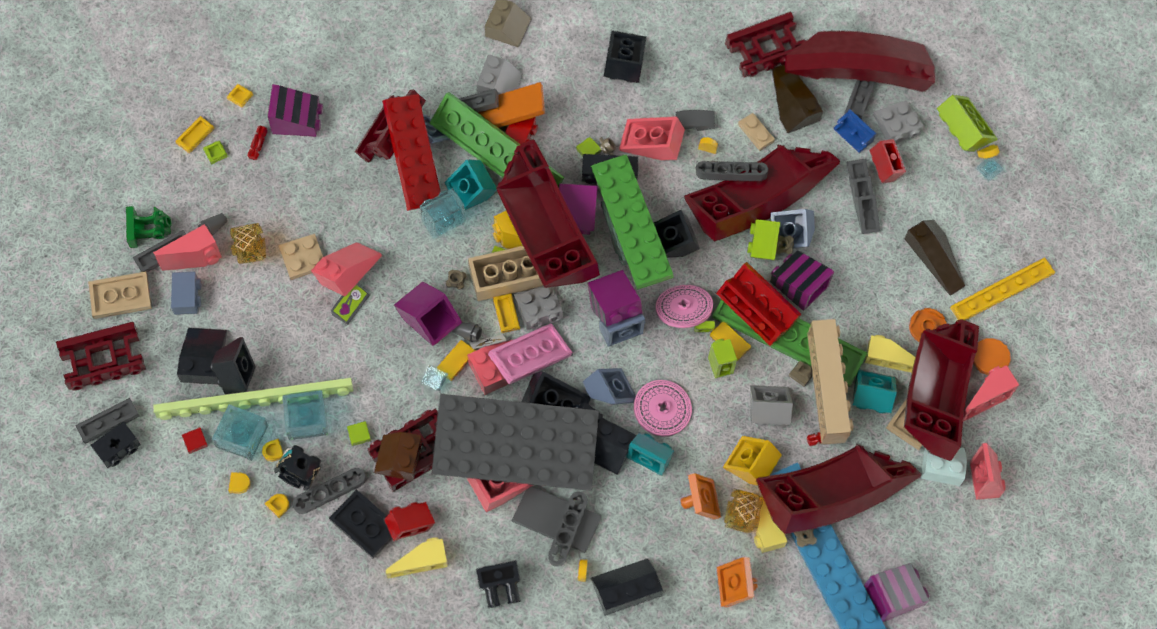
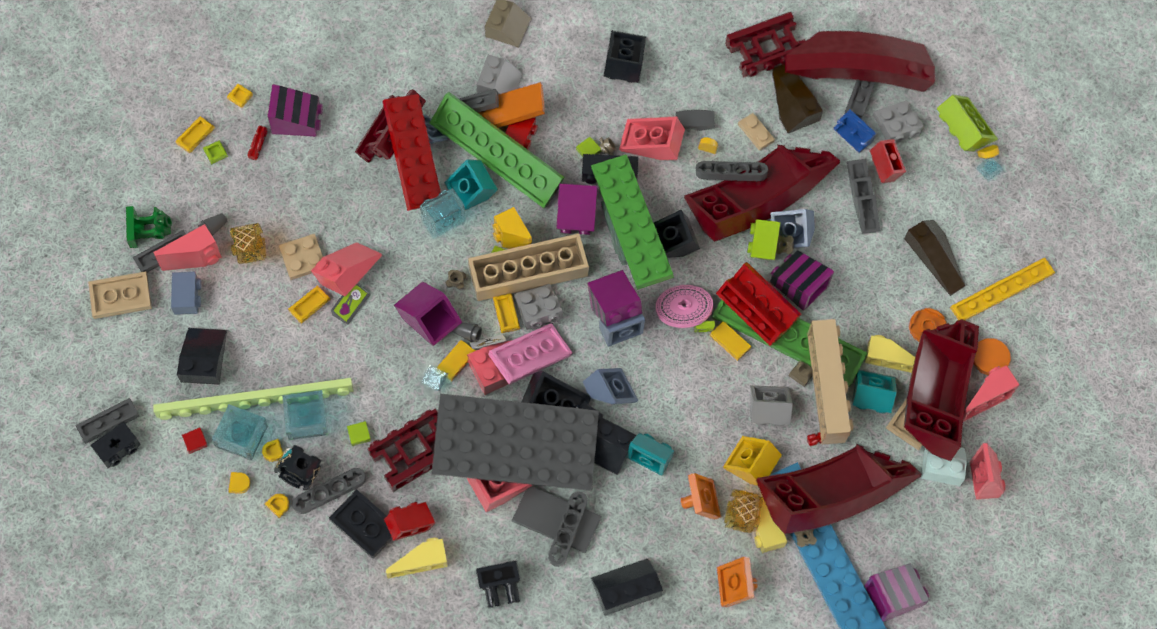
(97, 342): dark red fence -> none
(233, 367): black slope -> none
(309, 304): none -> yellow tile
(399, 455): reddish brown slope -> none
(544, 220): dark red slope -> none
(582, 570): yellow tile -> none
(648, 410): bright pink piece -> none
(722, 358): lime brick -> none

